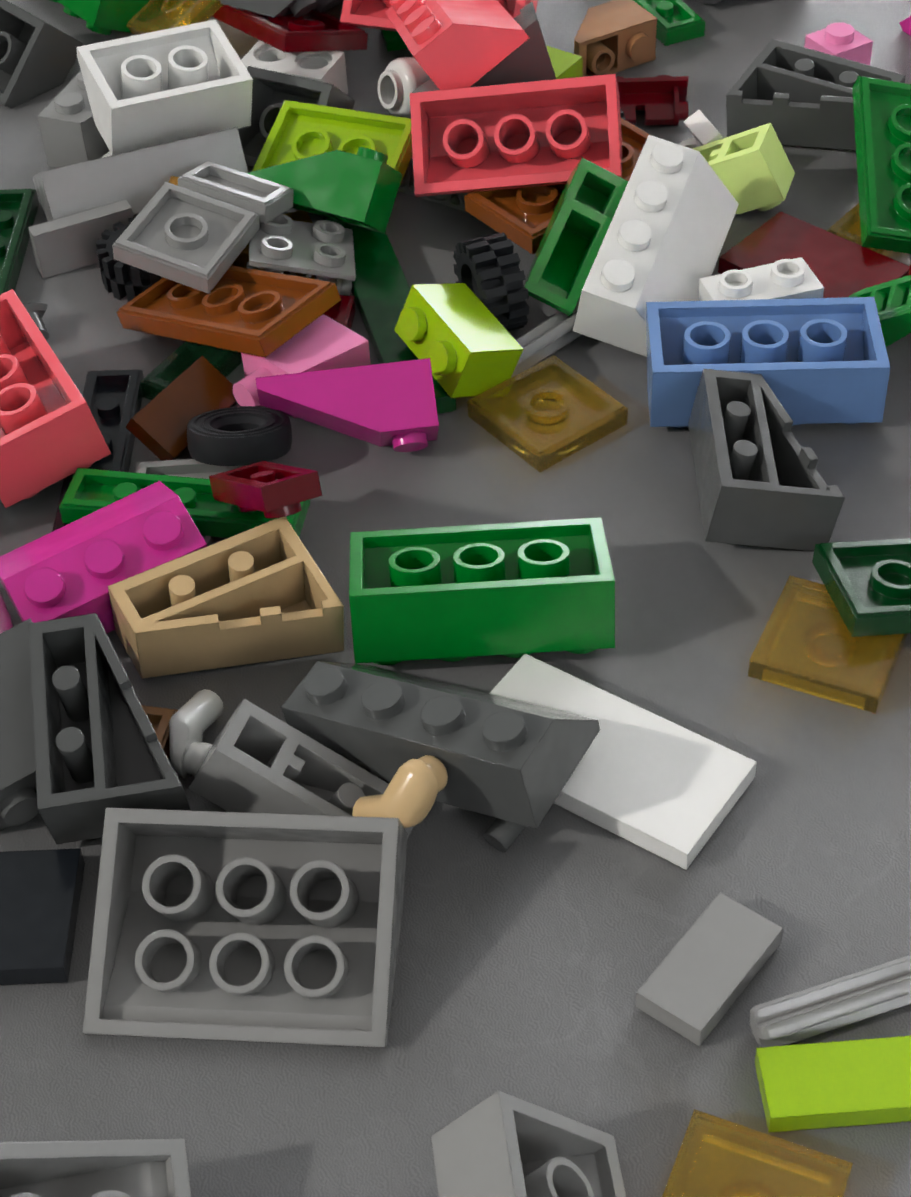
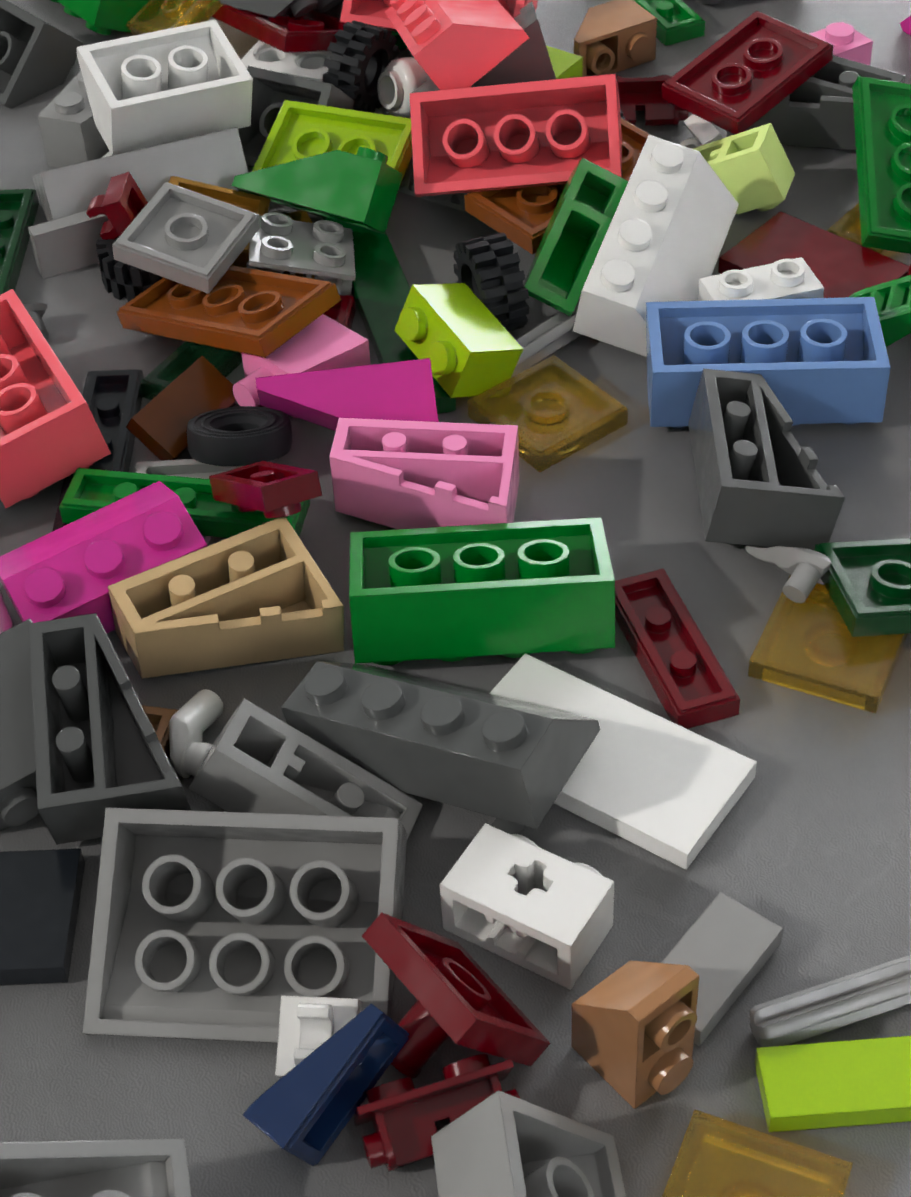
(120, 204): none -> dark red tile
(239, 189): light grey tile -> none
(307, 1024): none -> white tile
(322, 1092): none -> dark blue slope
(358, 62): none -> black tyre
(407, 1116): none -> dark red hinge
(408, 794): tan arm -> none
(425, 472): none -> bright pink wedge
(452, 998): none -> dark red tile
(527, 905): none -> white brick
(639, 1028): none -> medium nougat slope
(673, 651): none -> dark red tile
(747, 72): none -> dark red tile
(802, 563): none -> light grey bar

